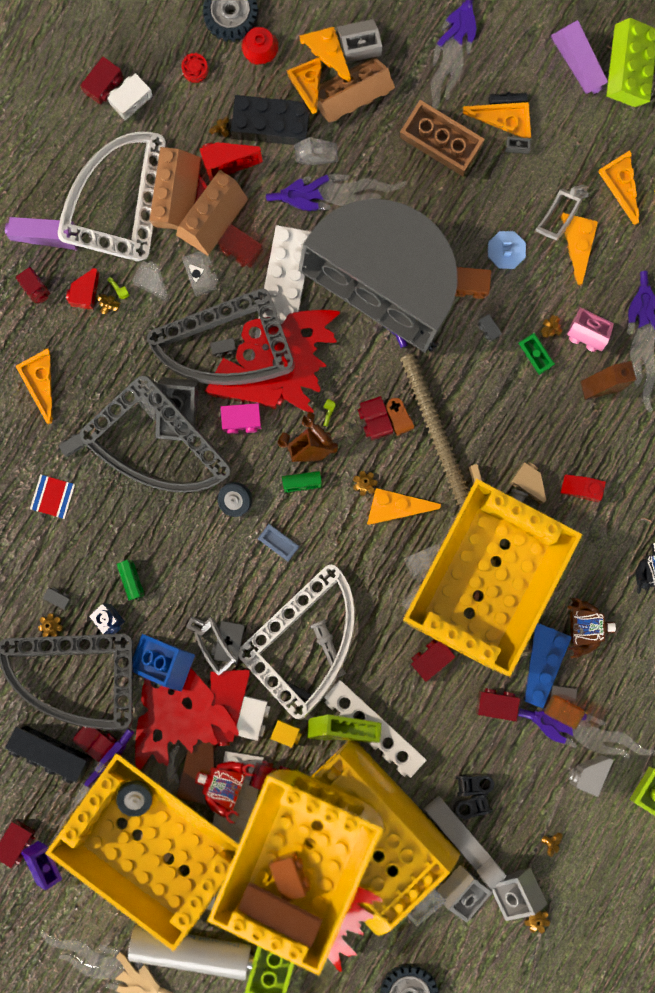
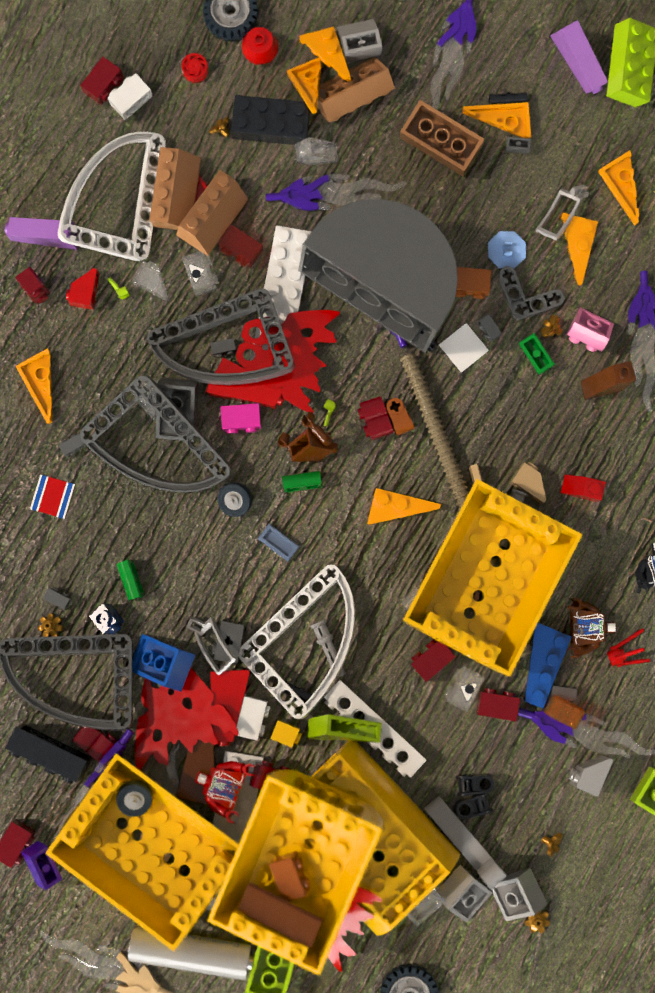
(108, 303): pearl gold plant -> none
(229, 157): red slope -> none
(364, 486): pearl gold plant -> none
(420, 562): clear slope -> none
(463, 347): none -> white sticker
(464, 688): none -> clear brick
(521, 302): none -> dark grey beam
(618, 656): none -> red plant

